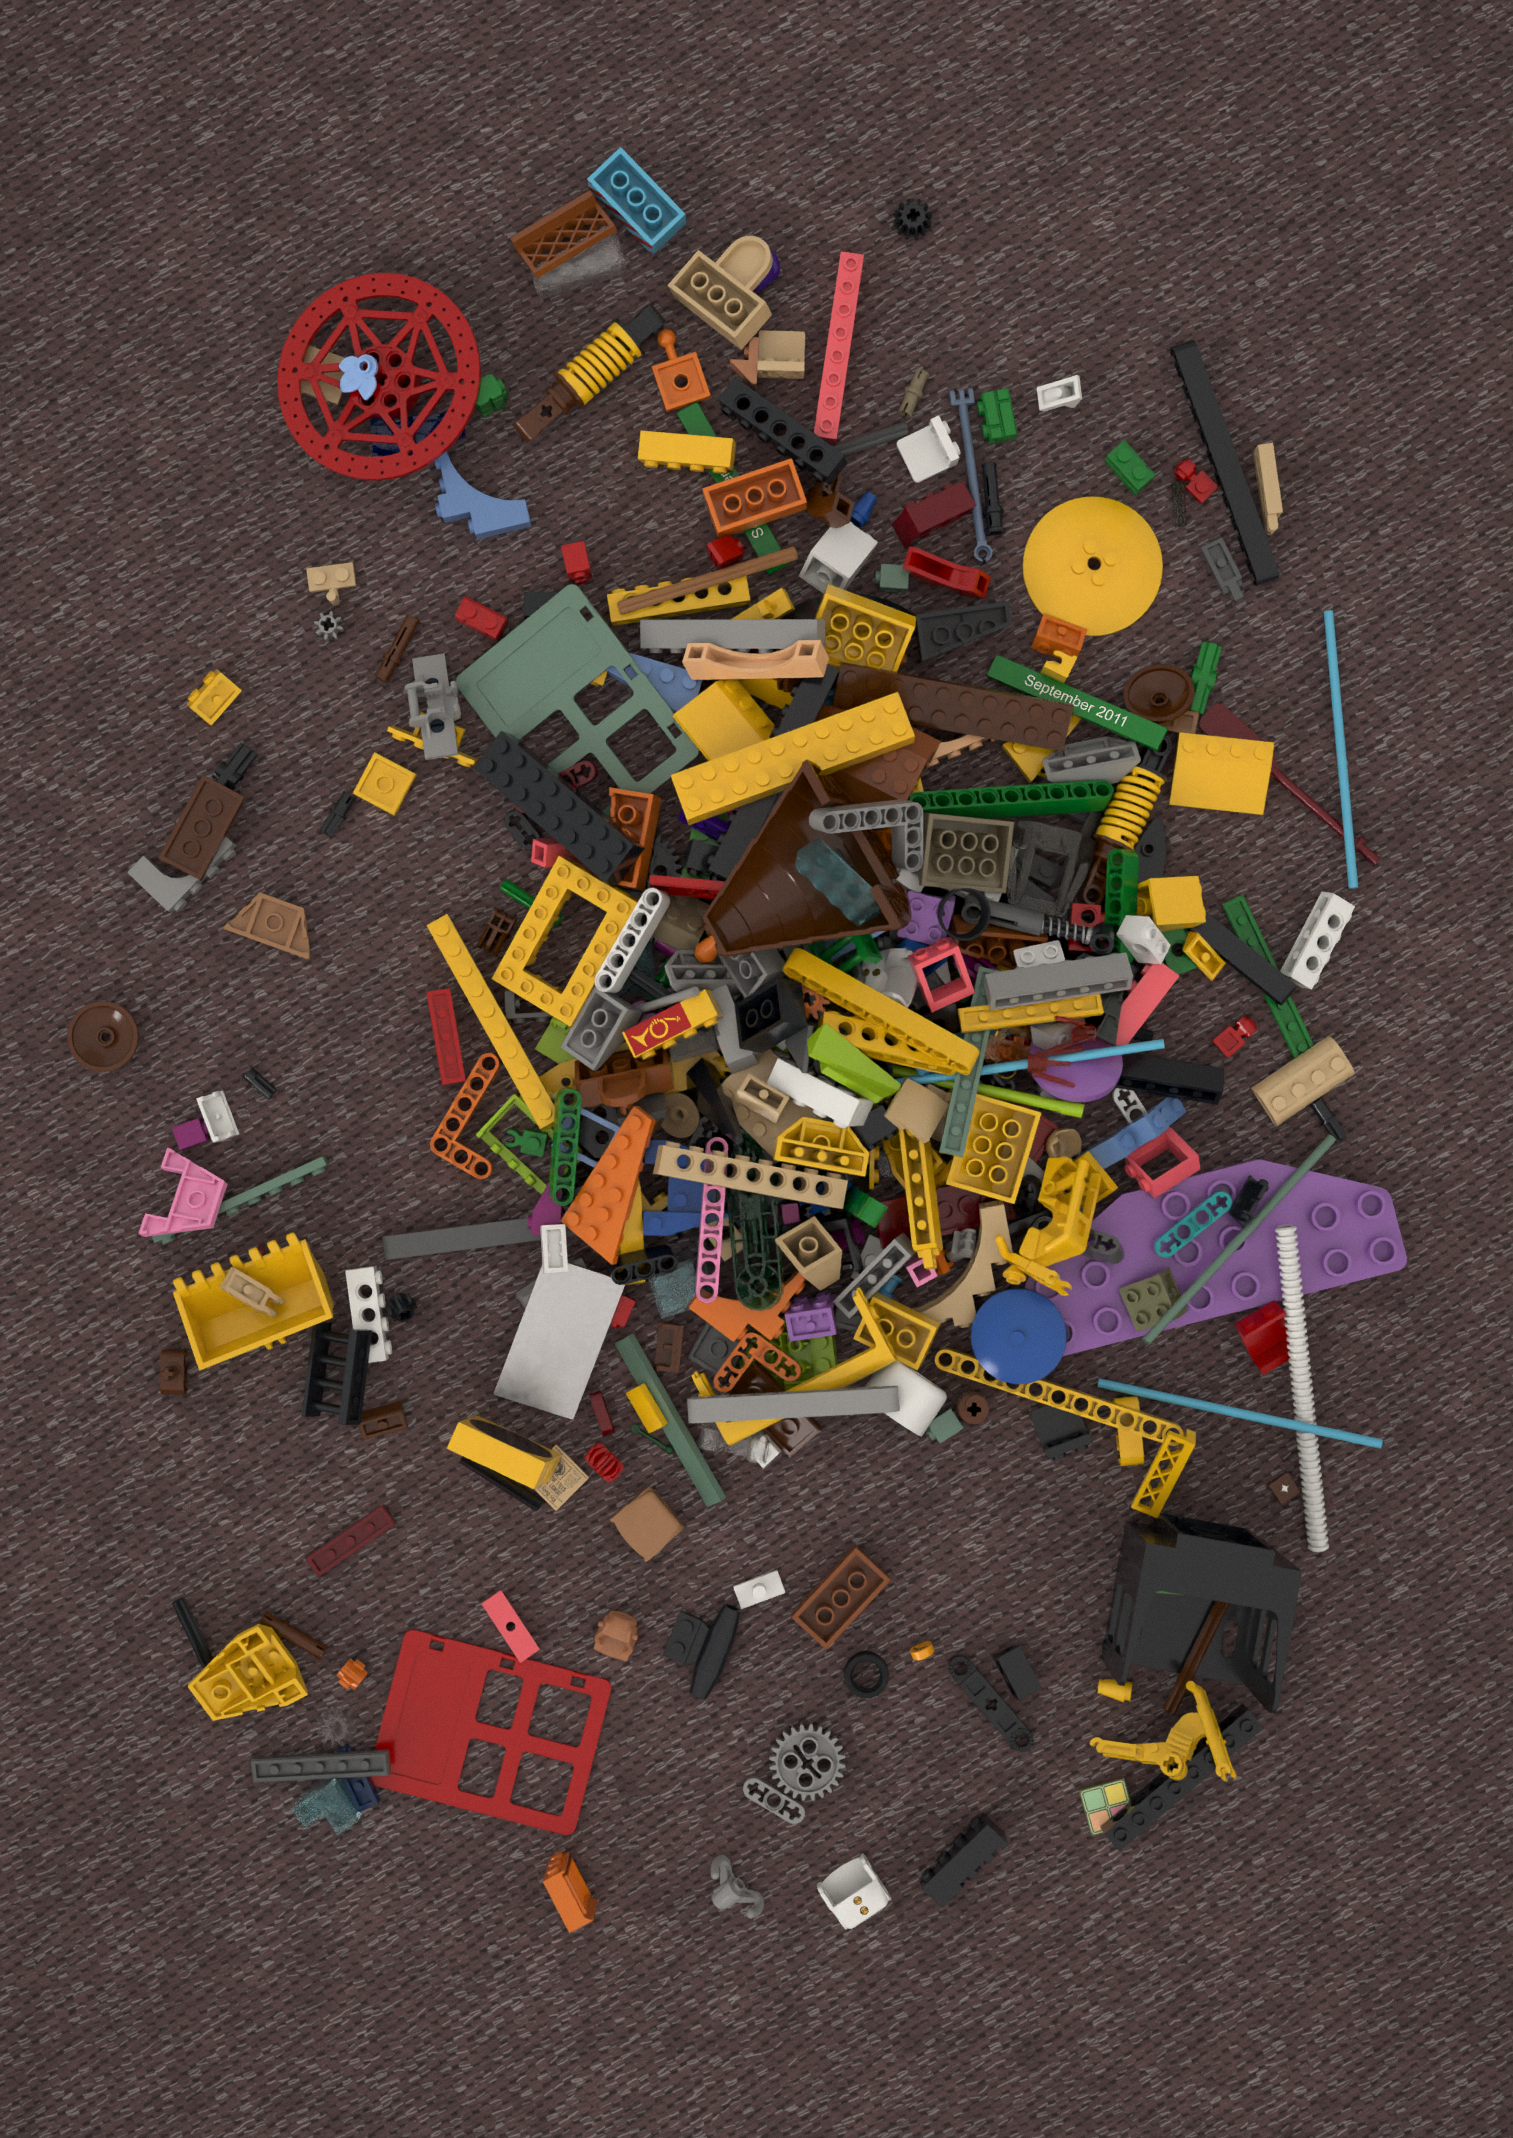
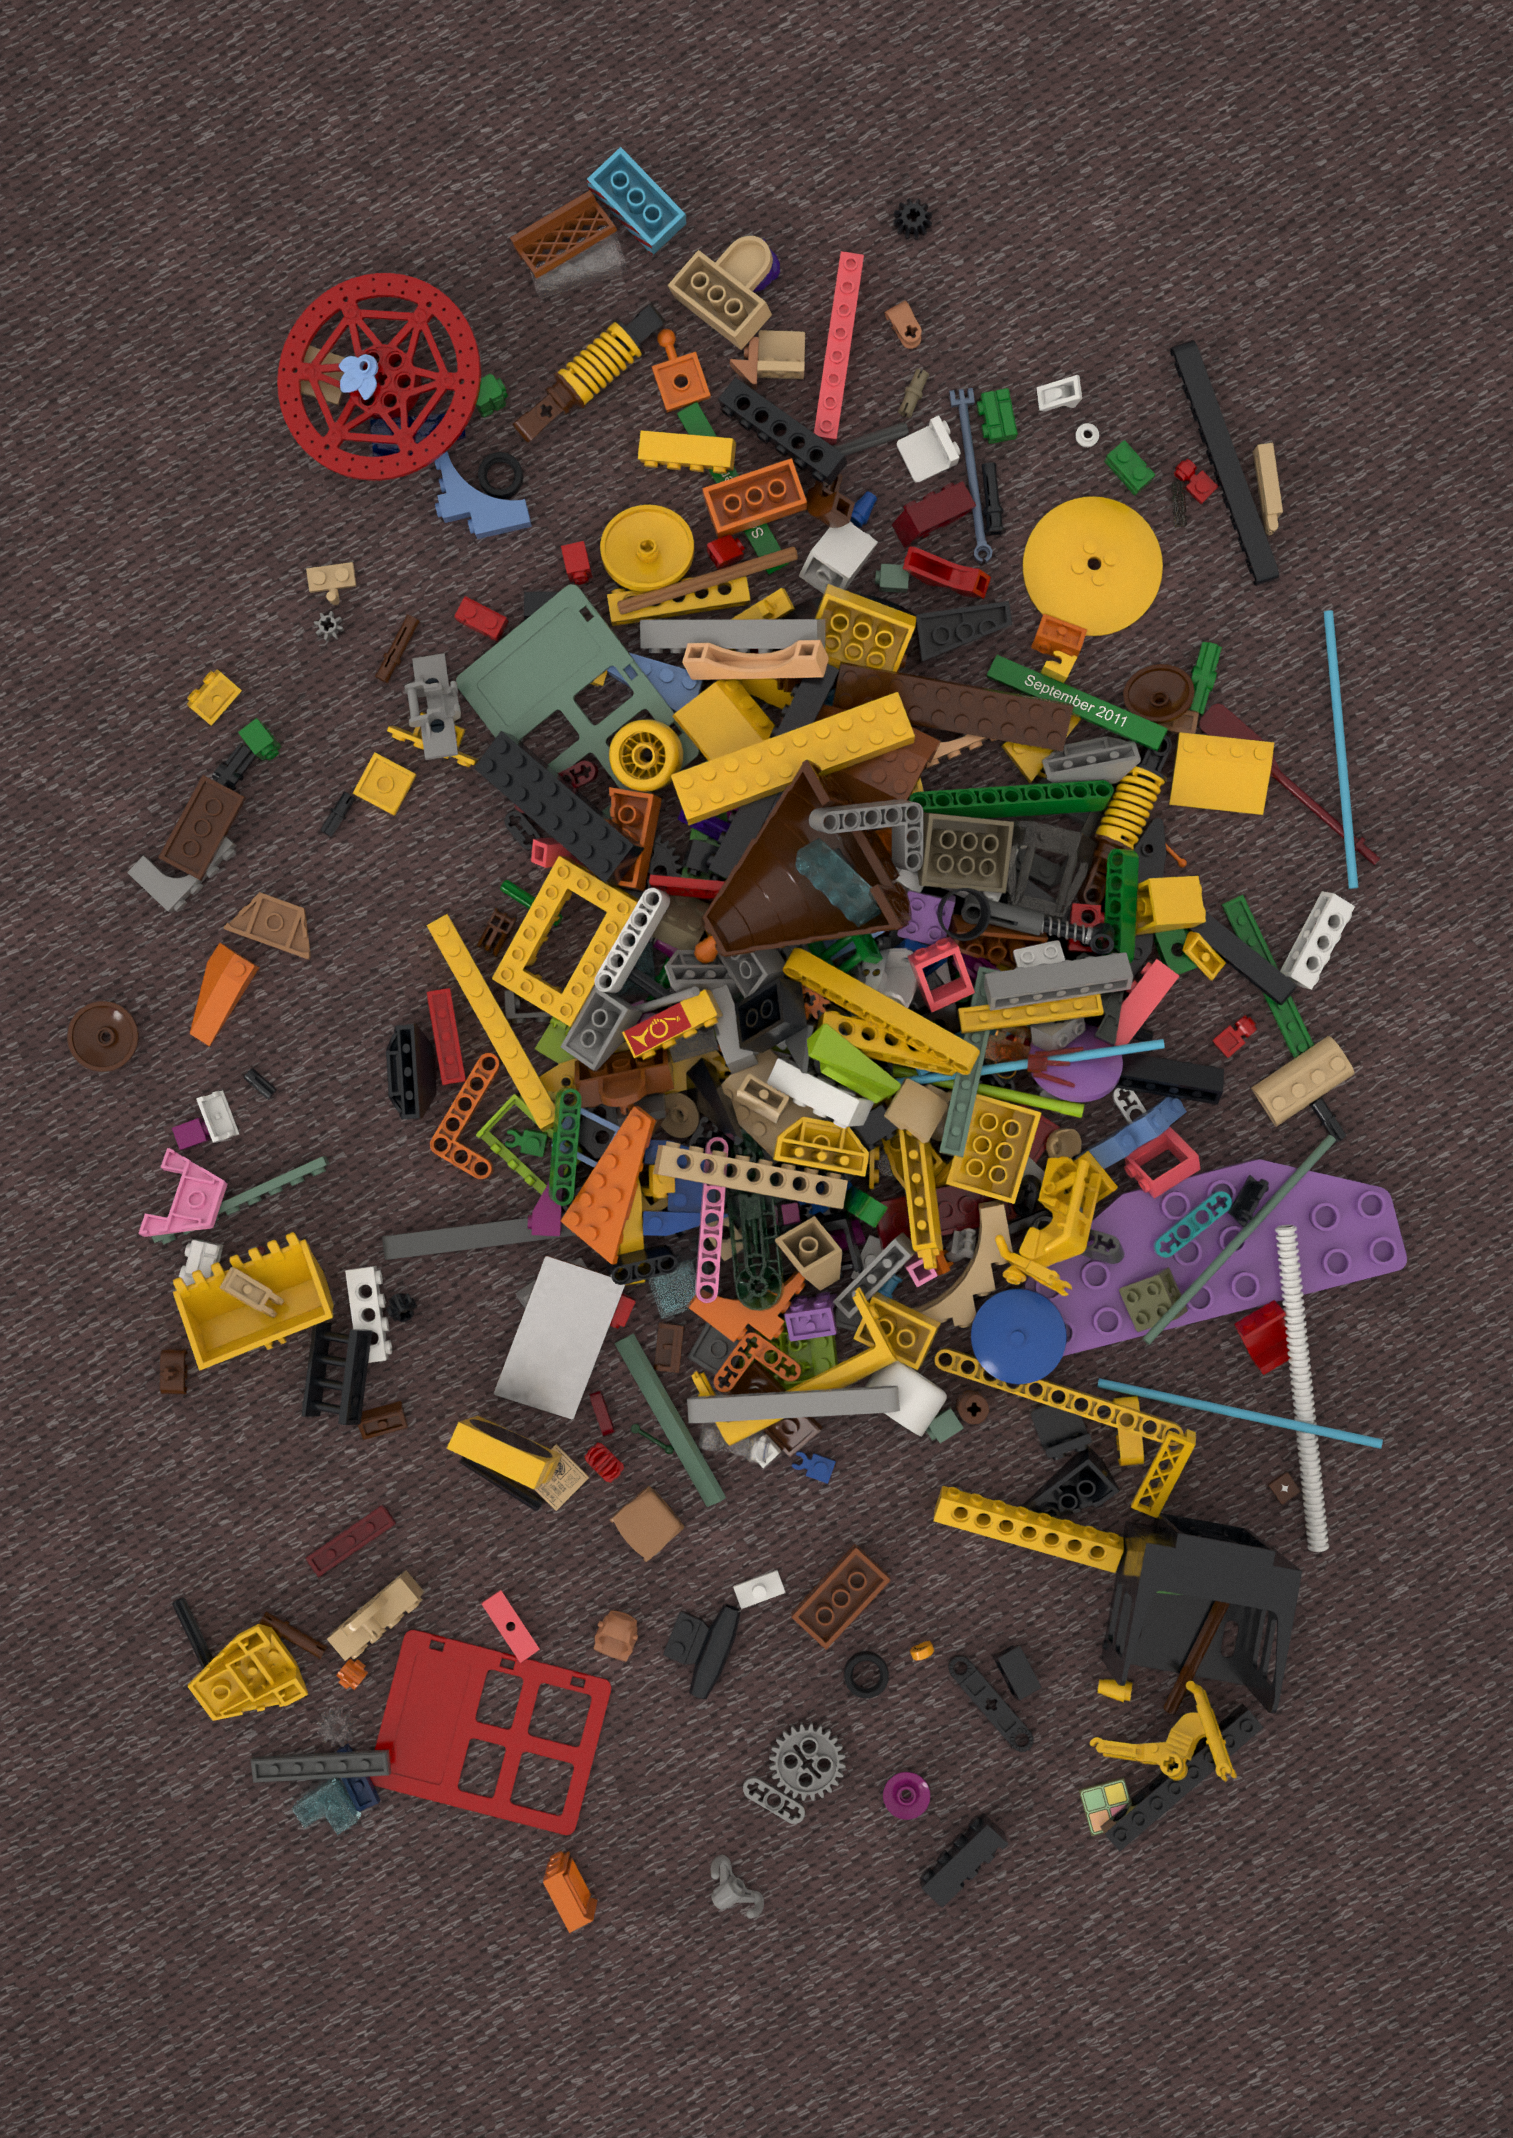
(200, 1256): none -> white brick
(222, 987): none -> orange wedge
(260, 740): none -> green brick
(372, 1618): none -> tan brick
(410, 1071): none -> black wedge
(506, 458): none -> black tyre
(554, 1249): white tile -> none
(628, 759): none -> yellow wheel
(646, 1408): yellow tile -> none
(647, 548): none -> yellow dish
(658, 1185): none -> yellow bracket
(817, 1467): none -> blue plate
(854, 1892): white piece -> none
(904, 322): none -> nougat piece
(908, 1807): none -> magenta dish
(1035, 1538): none -> yellow brick
(1077, 1485): none -> black wedge
(1080, 1034): clear red plant -> none
(1087, 442): none -> white plate
(1143, 939): white brick -> none
(1181, 862): none -> orange hinge
(1223, 568): dark grey hinge -> none

